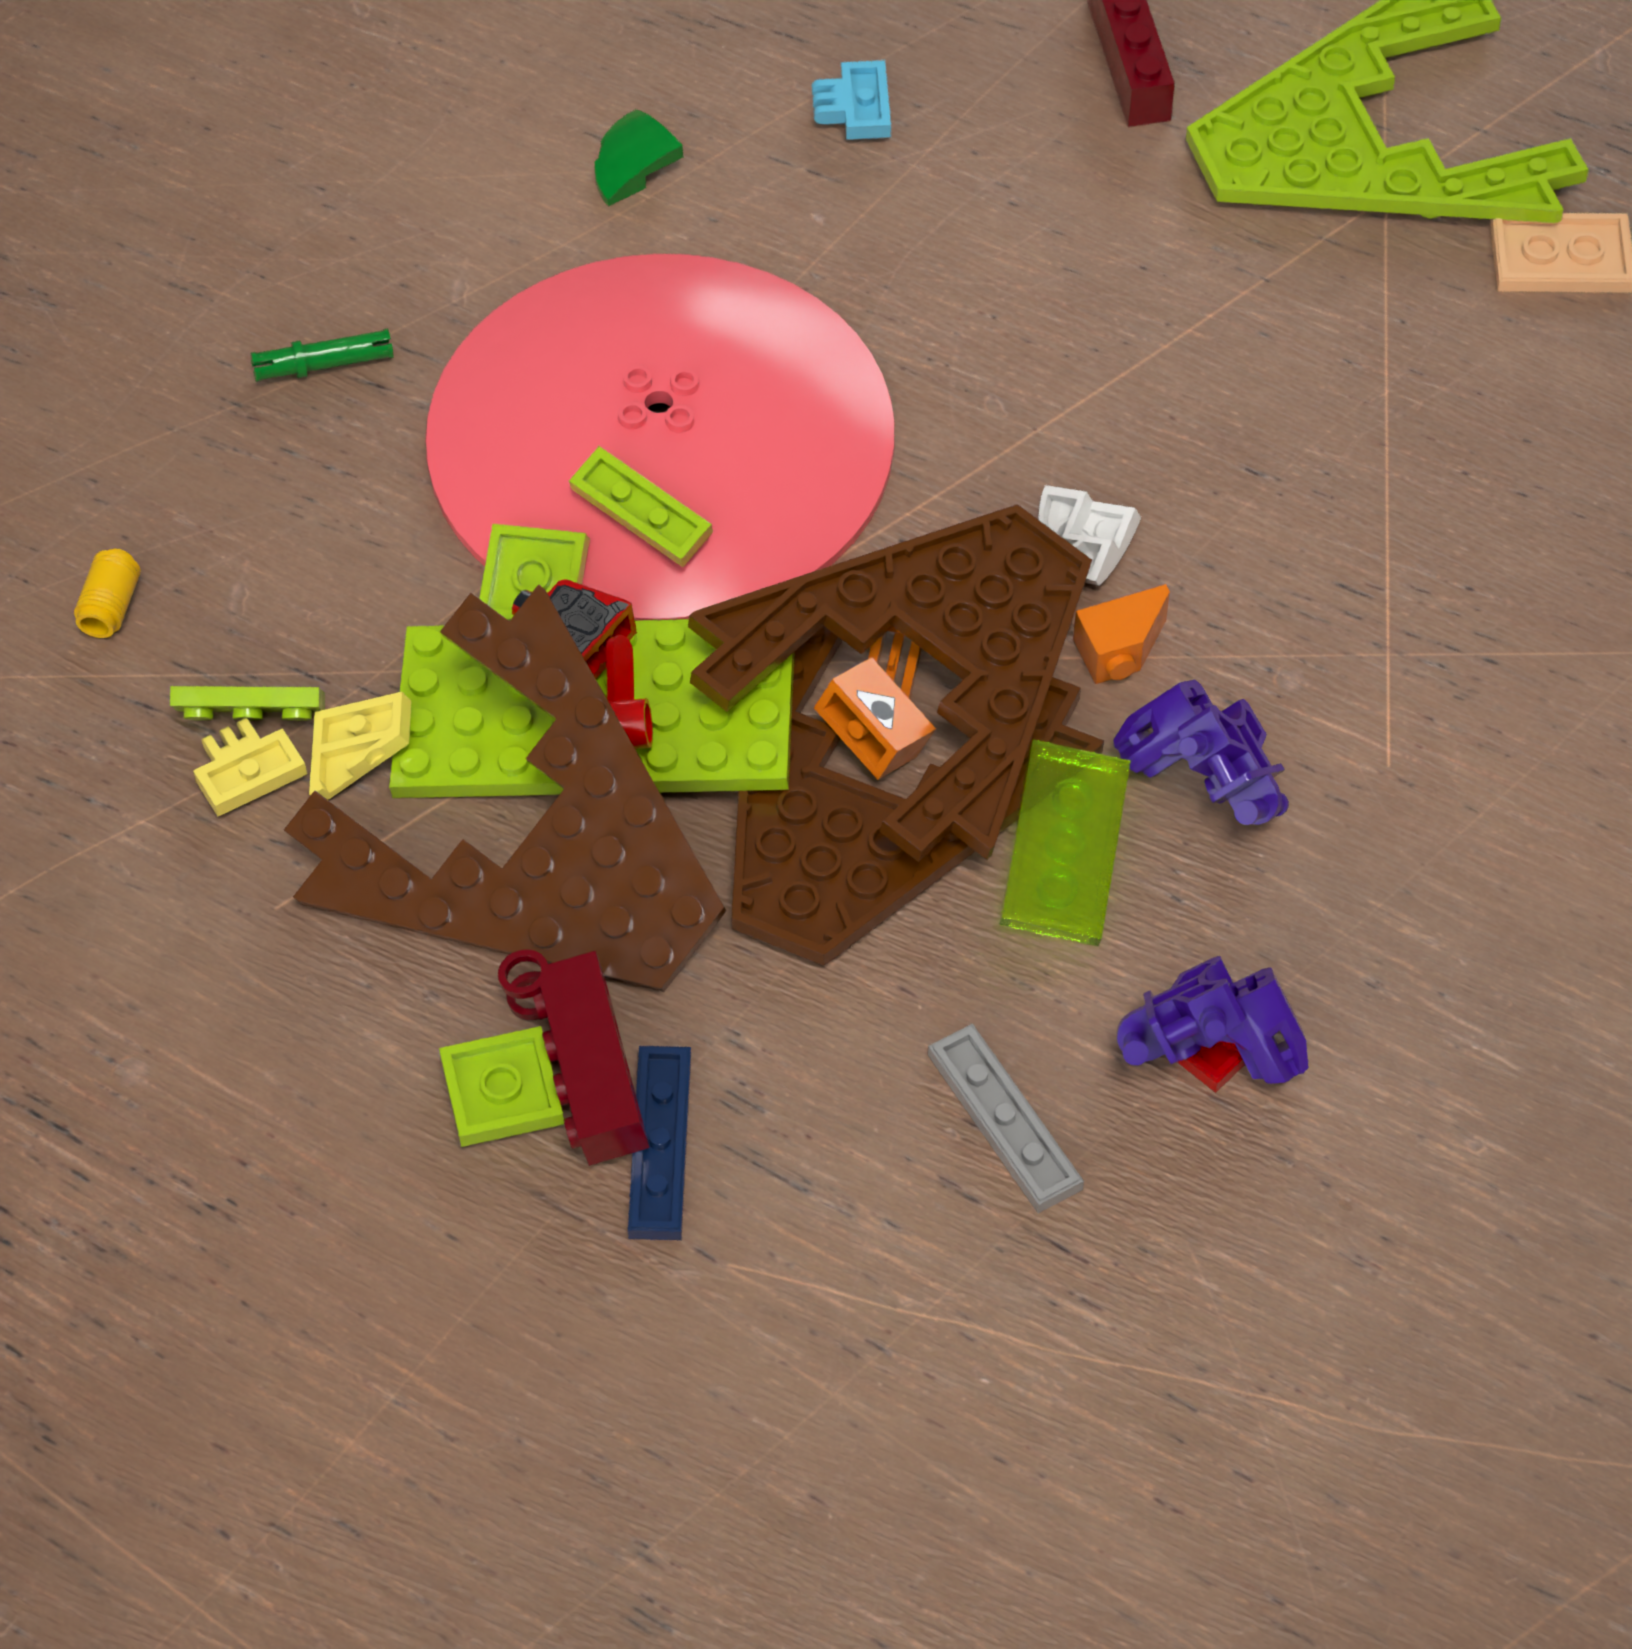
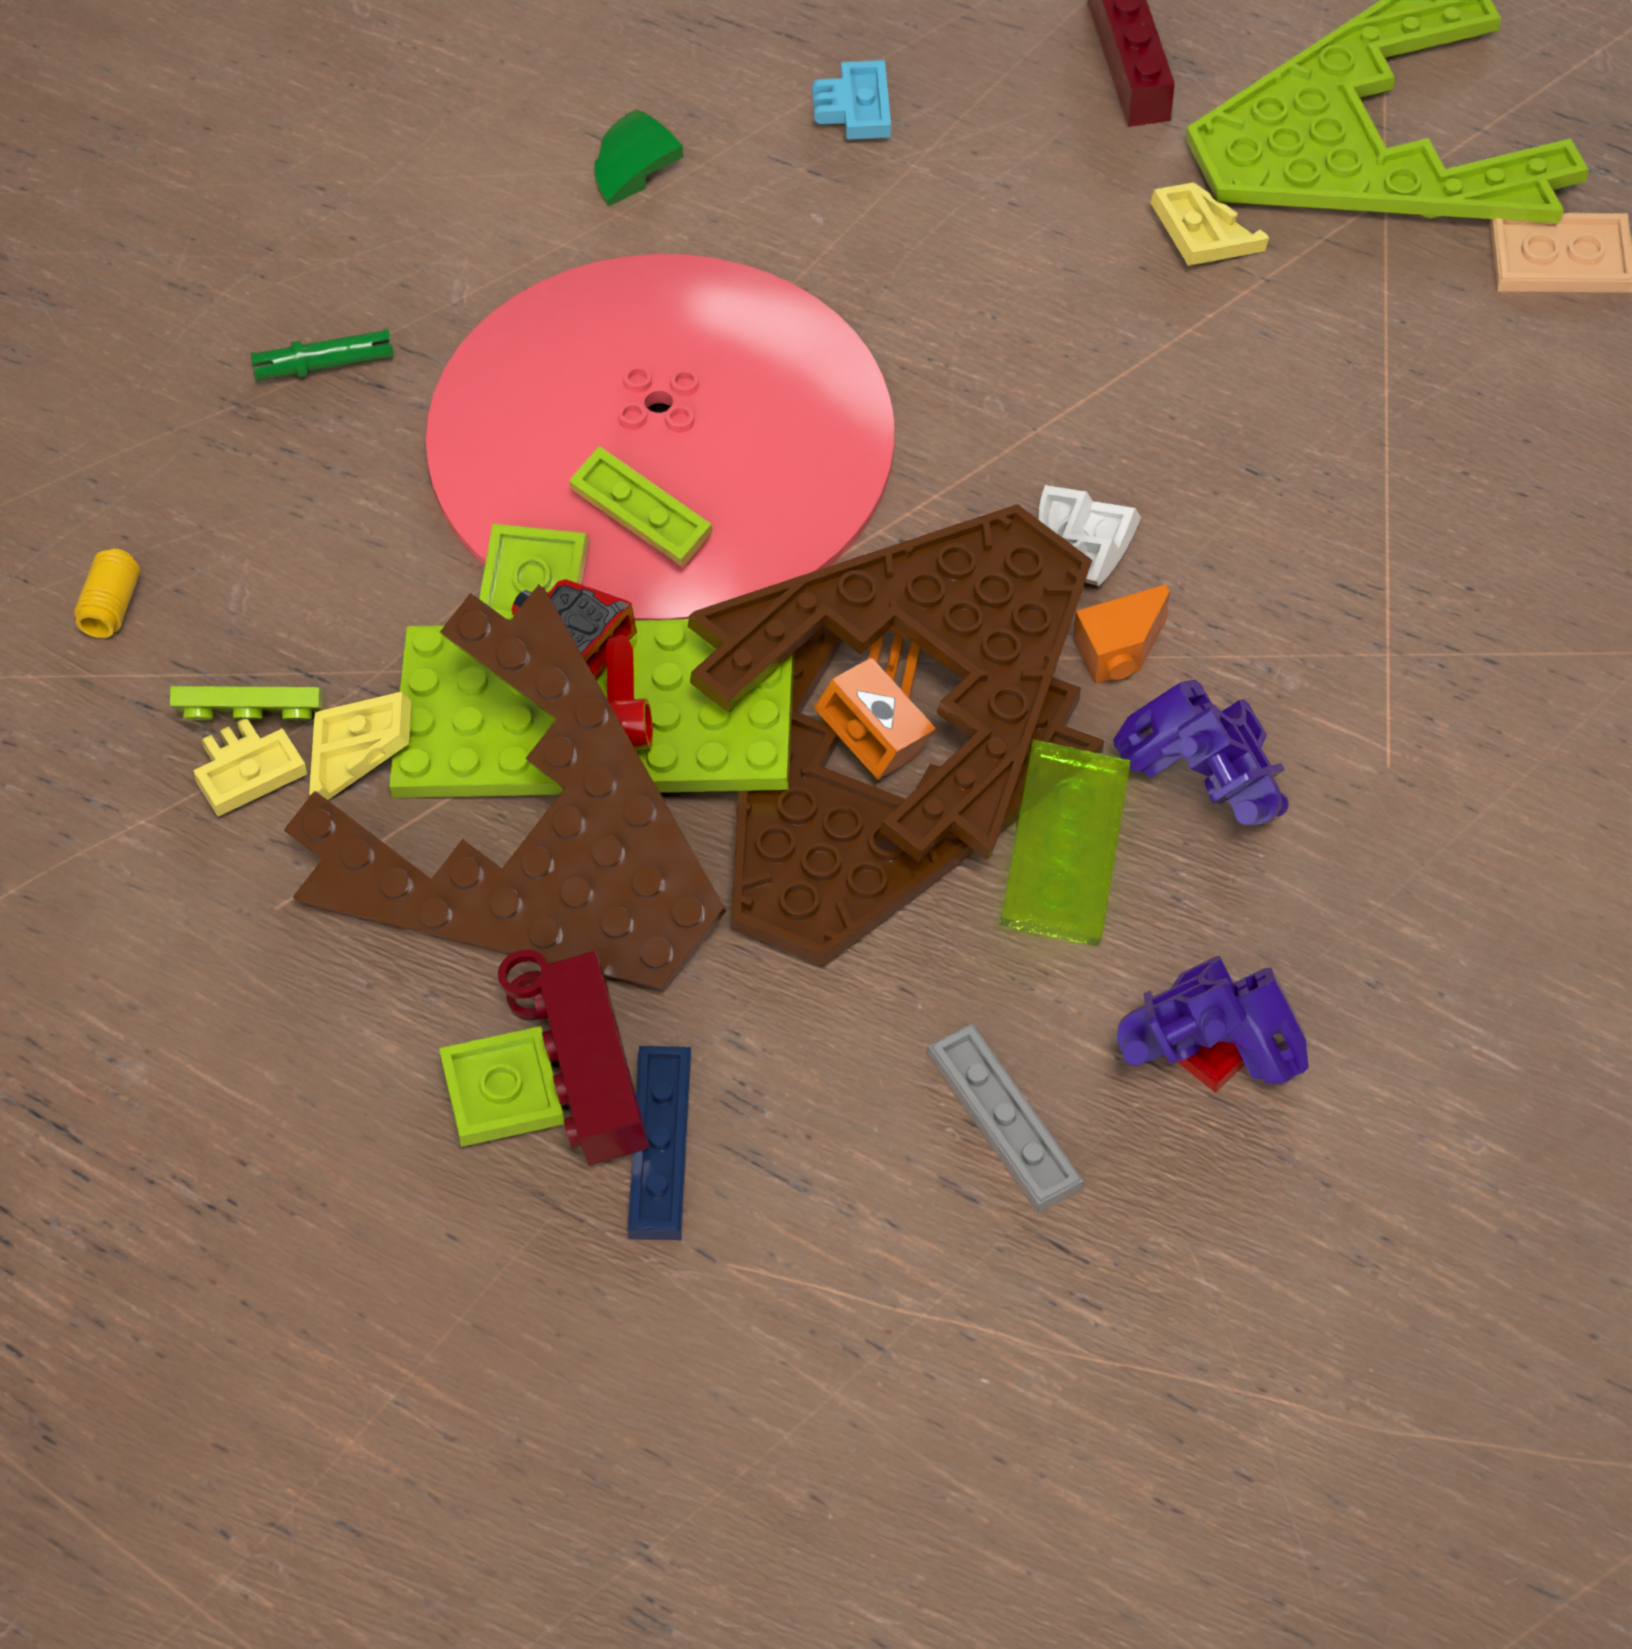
(1203, 226): none -> light yellow wing

